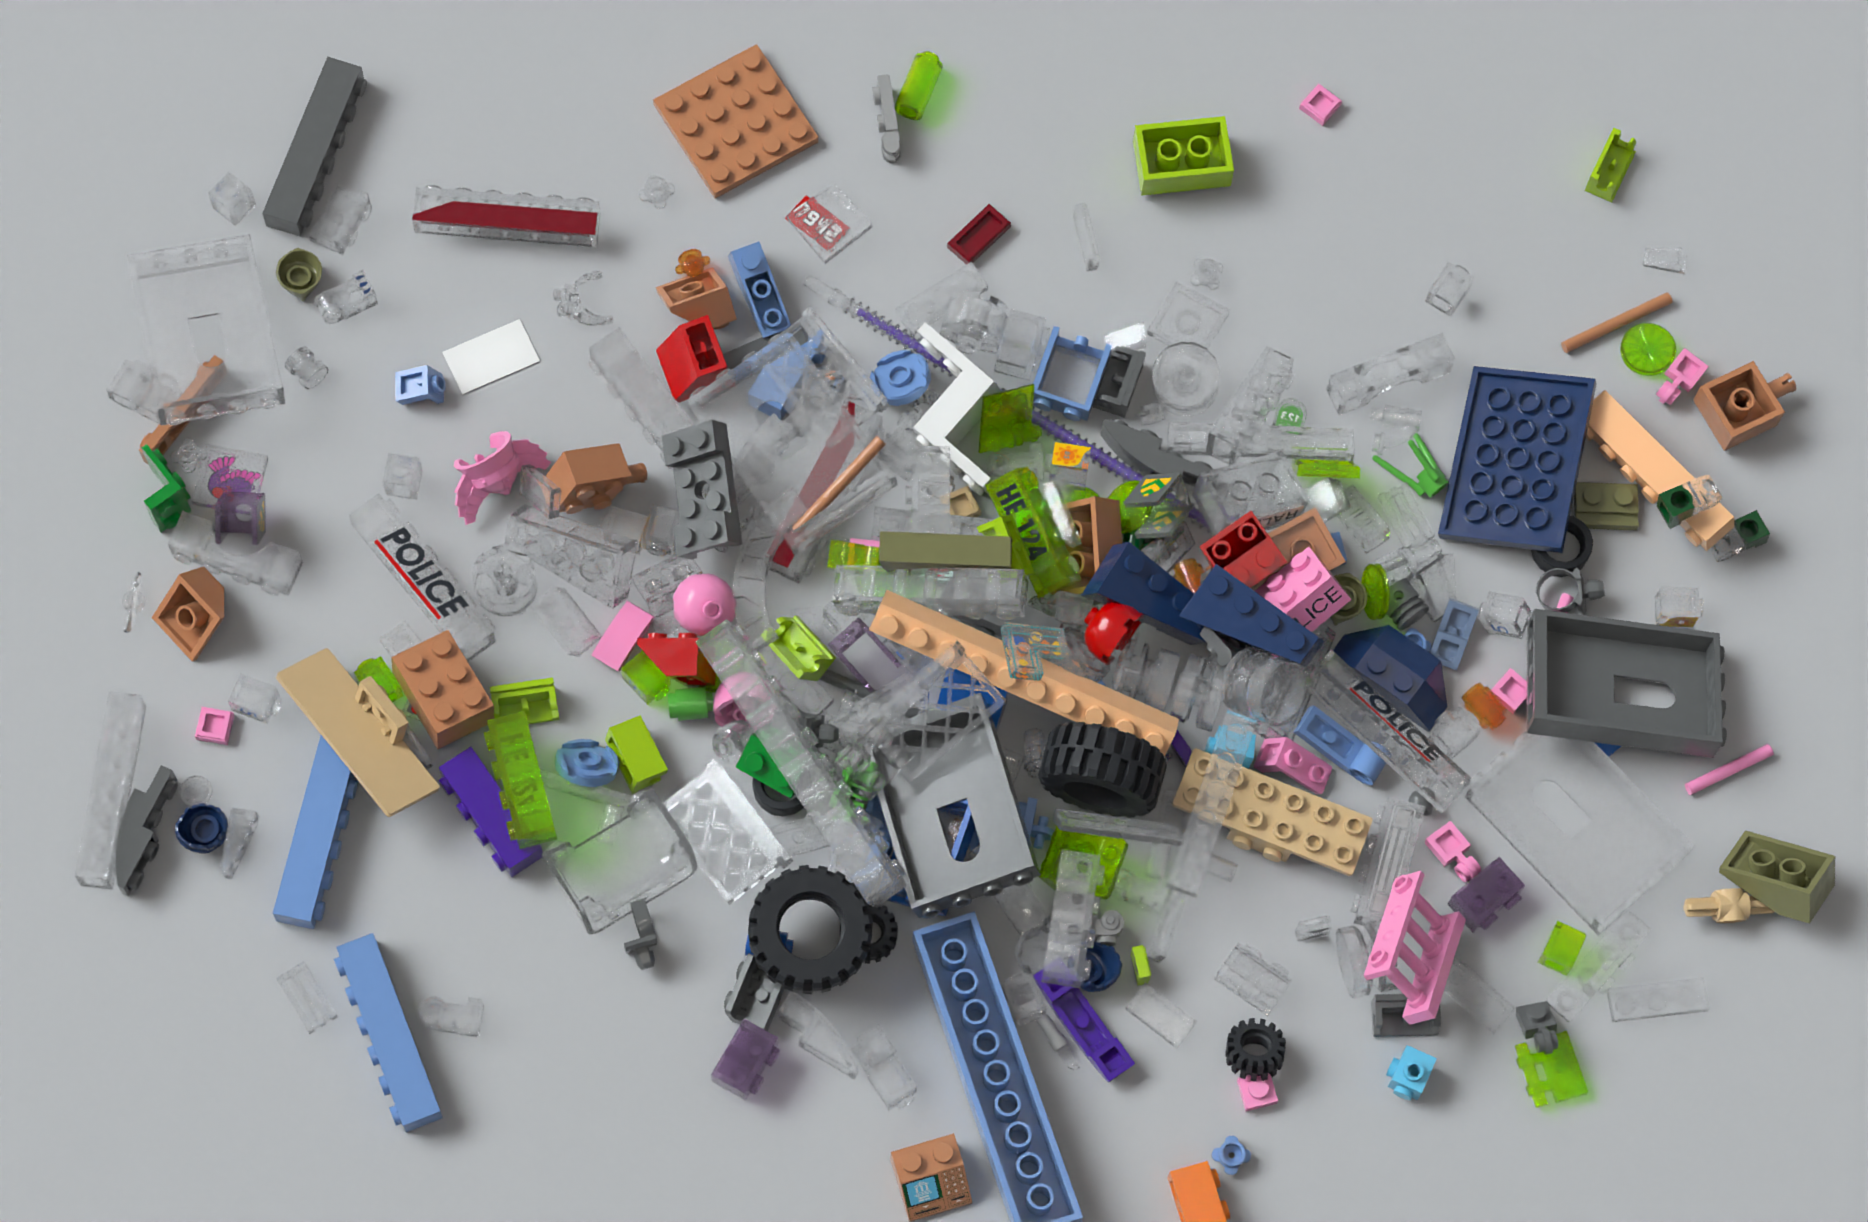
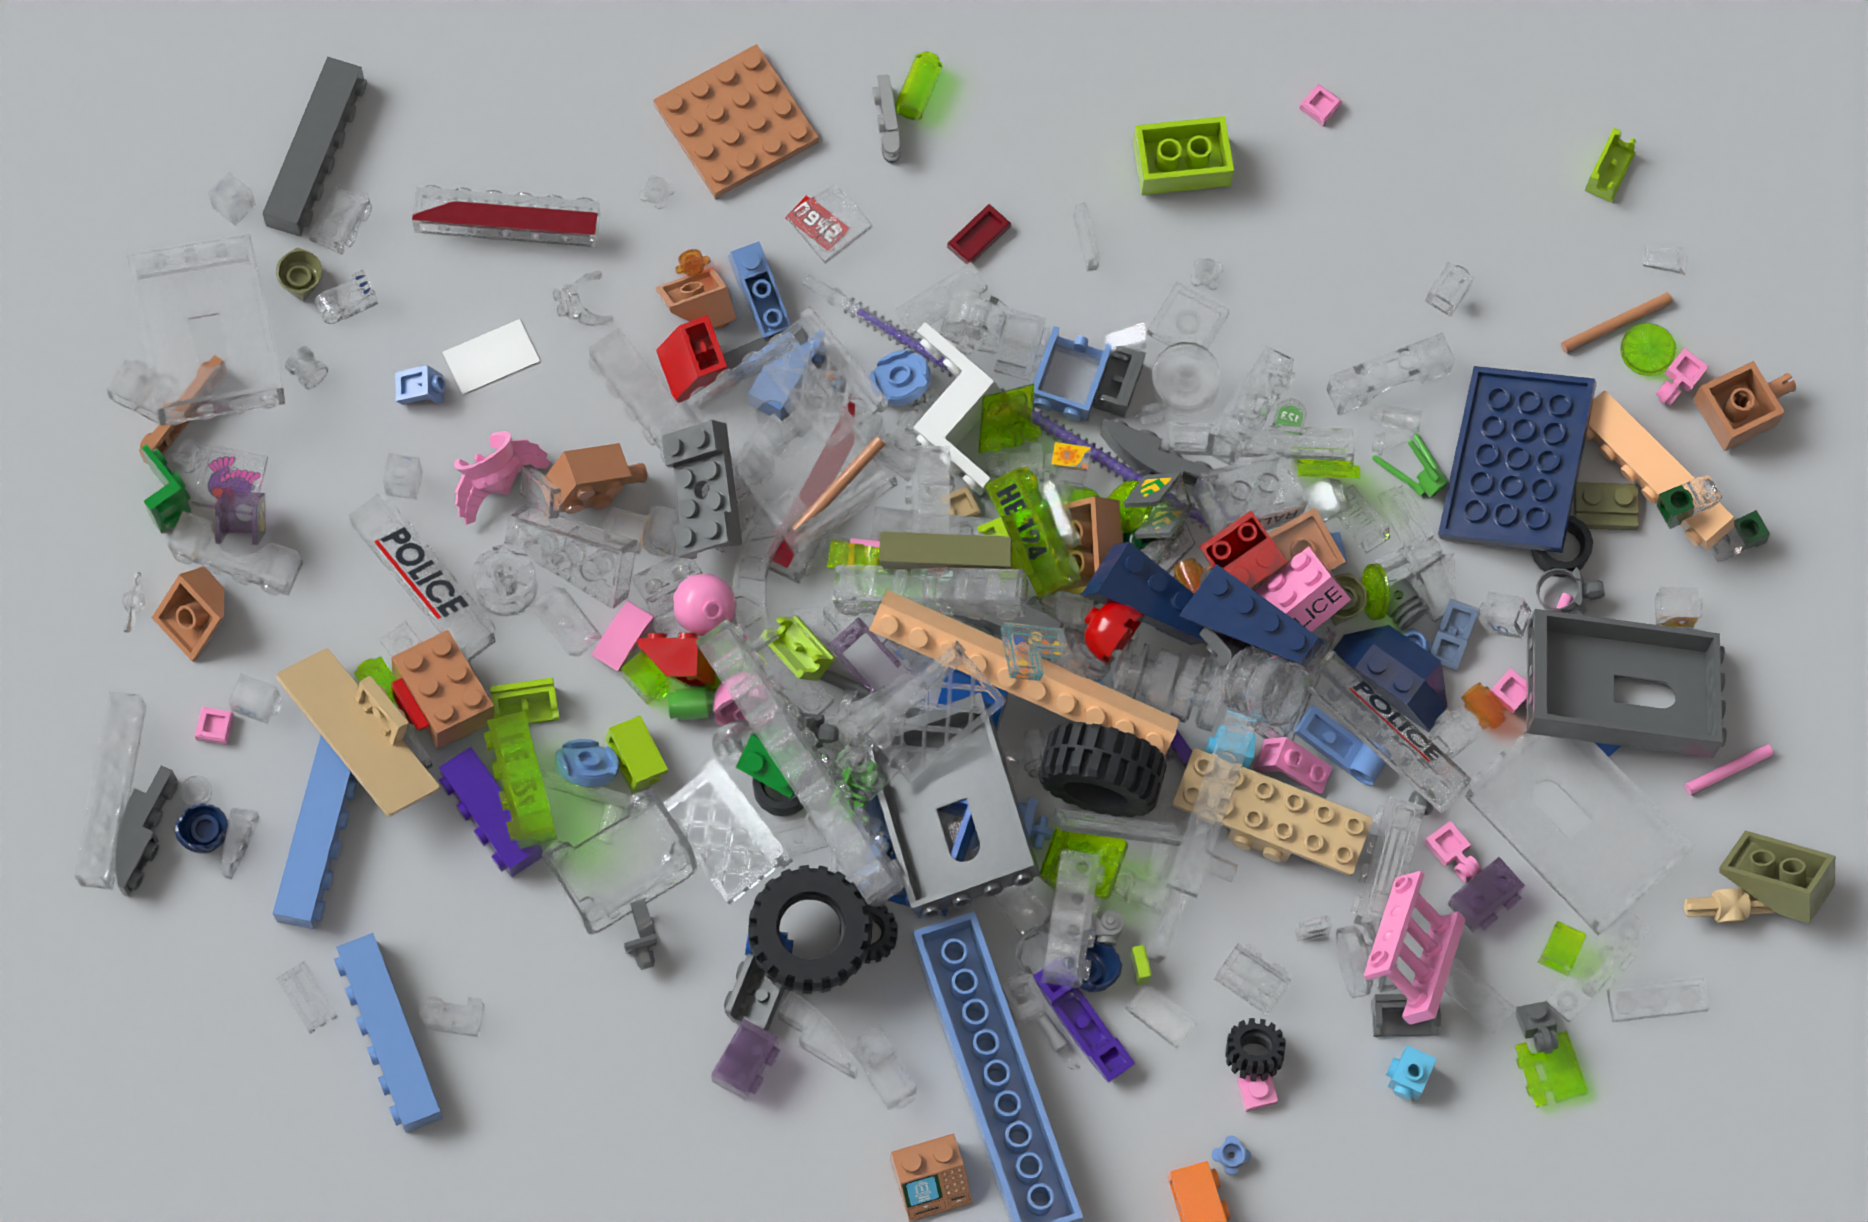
(406, 702): none -> red tile

